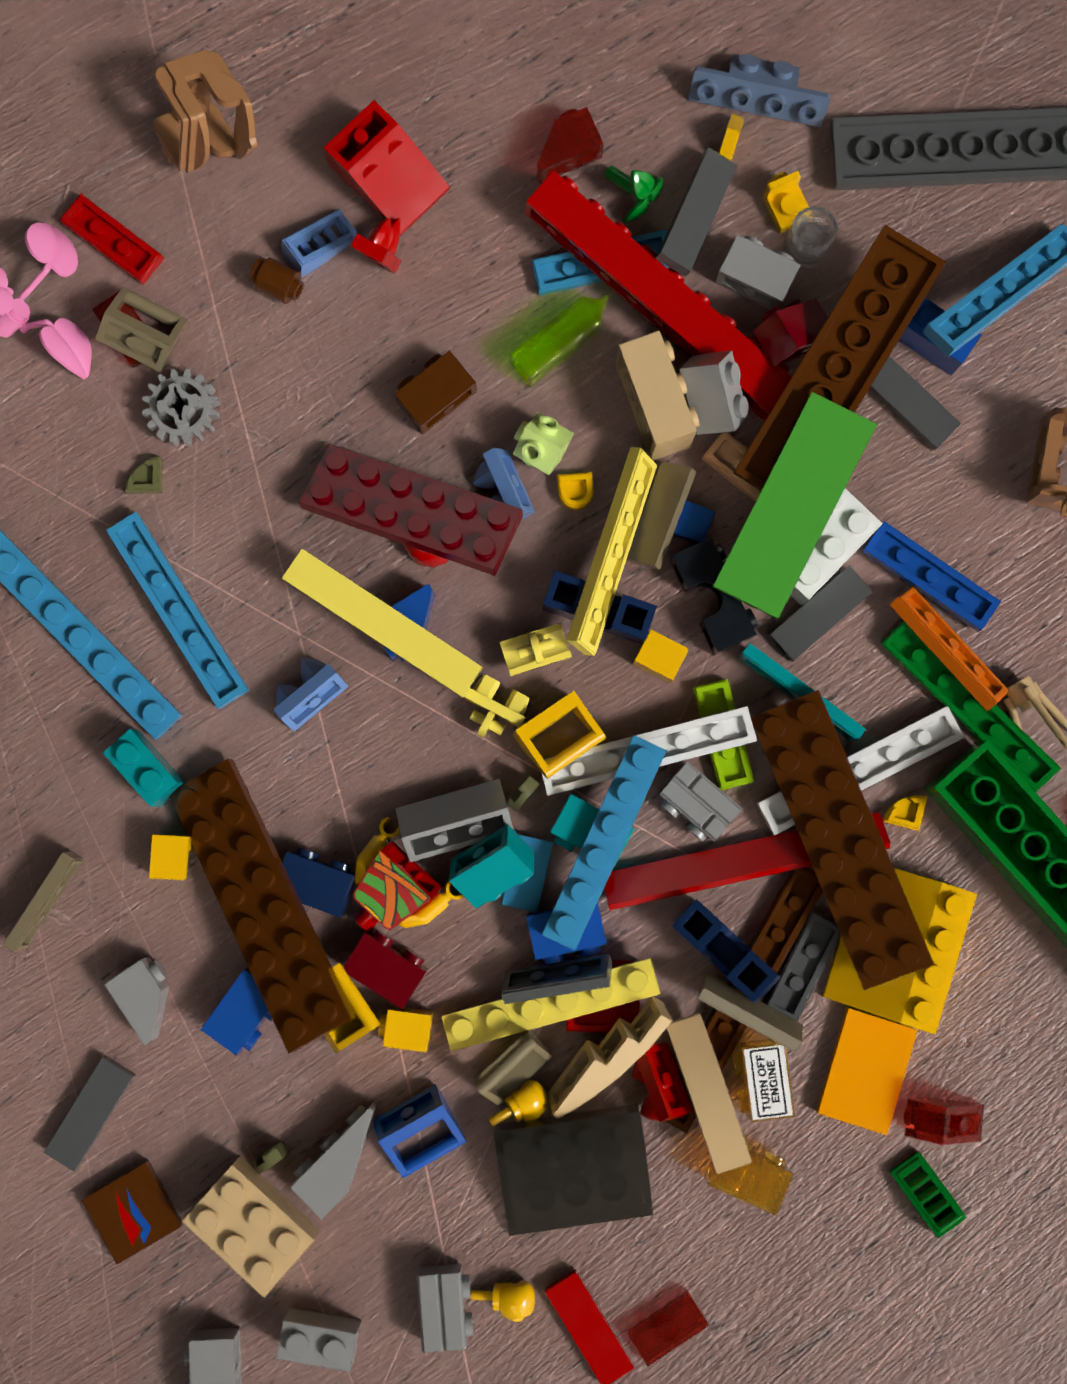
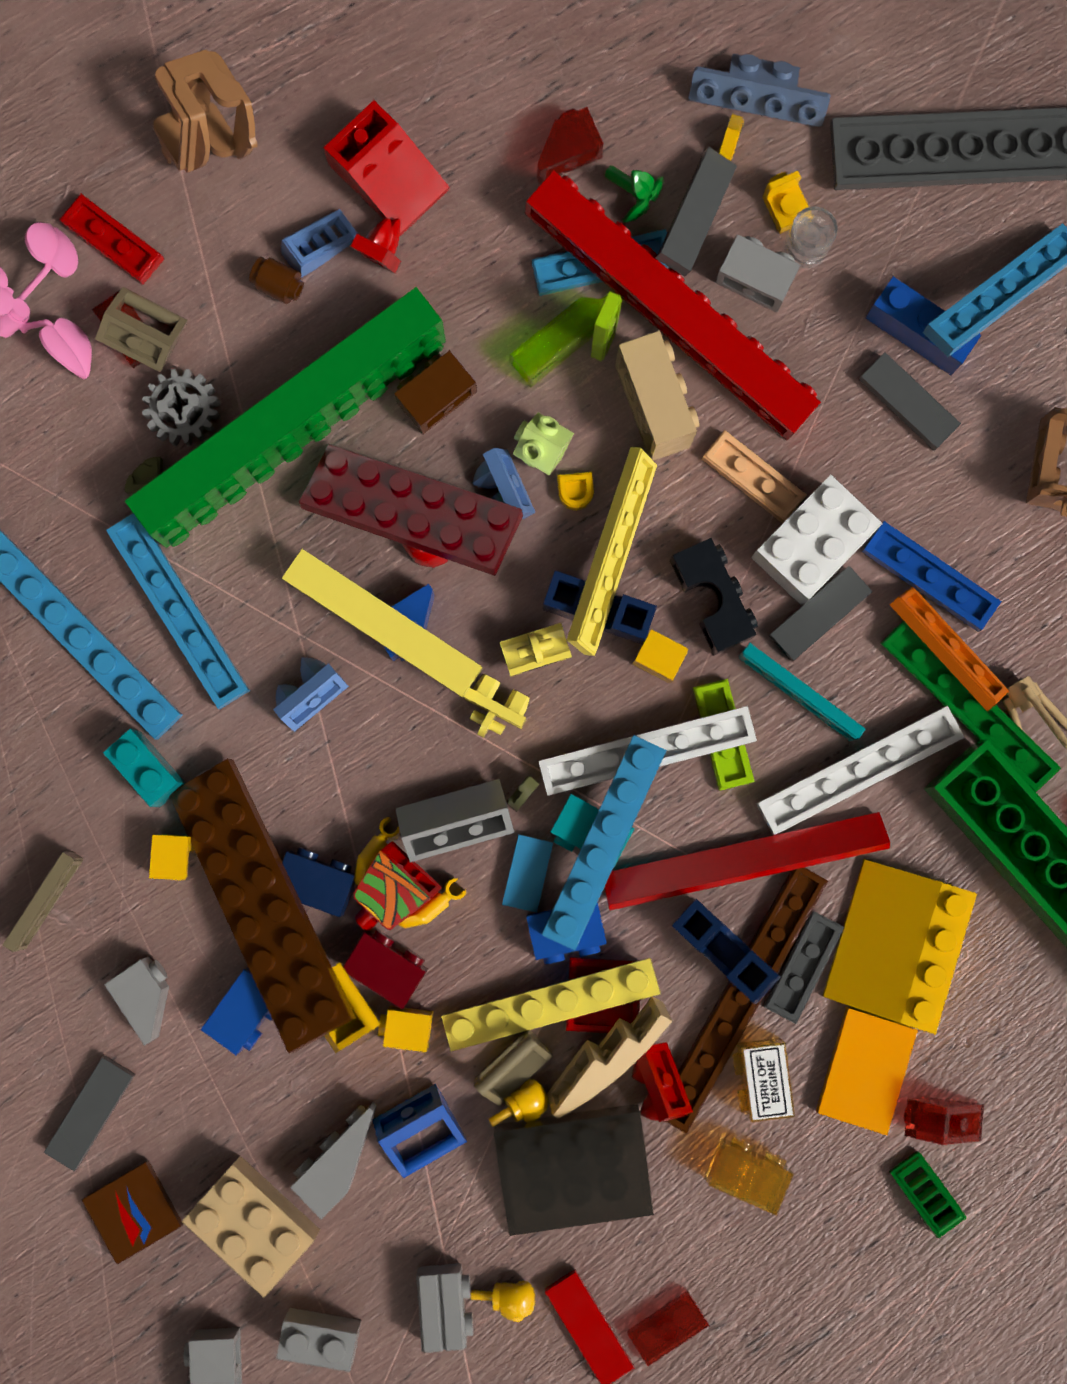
(270, 1157): olive tile -> none
(289, 420): none -> green brick
(492, 866): teal brick -> none
(548, 717): yellow tile -> none
(557, 978): dark grey tile -> none
(606, 326): none -> lime tile
(661, 514): dark tan tile -> none
(694, 522): blue tile -> none
(698, 802): light grey brick -> none
(708, 1093): tan slope -> none
(715, 392): light grey brick -> none
(756, 1016): dark tan tile -> none
(790, 331): dark red brick -> none
(794, 505): bright green tile -> none
(842, 840): reddish brown plate -> none
(850, 343): reddish brown plate -> none
(906, 812): yellow tile -> none

